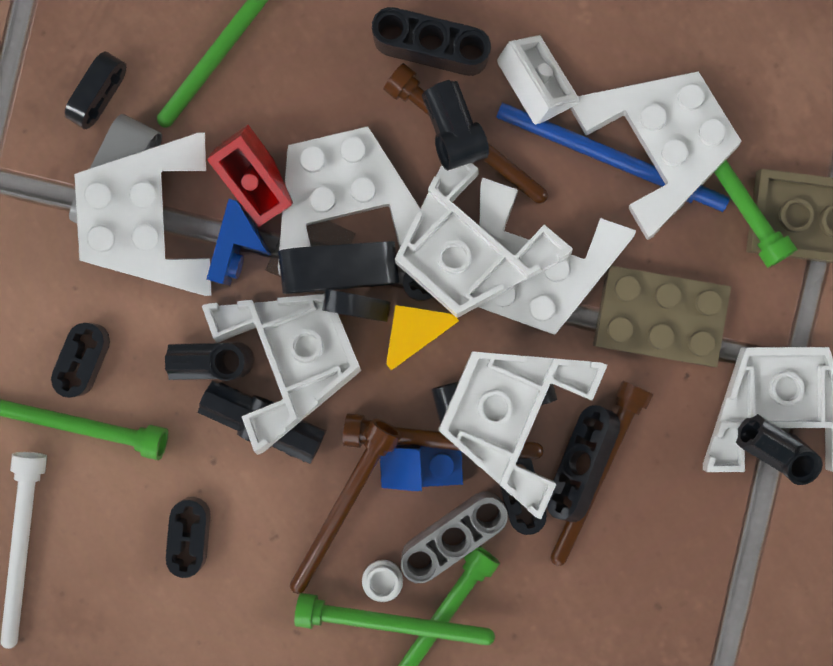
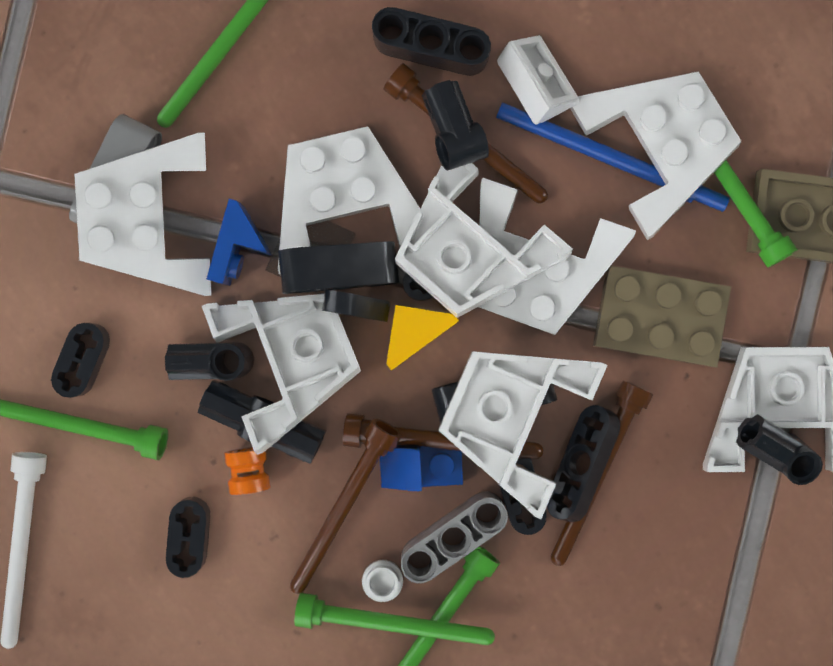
(95, 90): black beam -> none
(246, 461): none -> orange wheel
(251, 175): red slope -> none

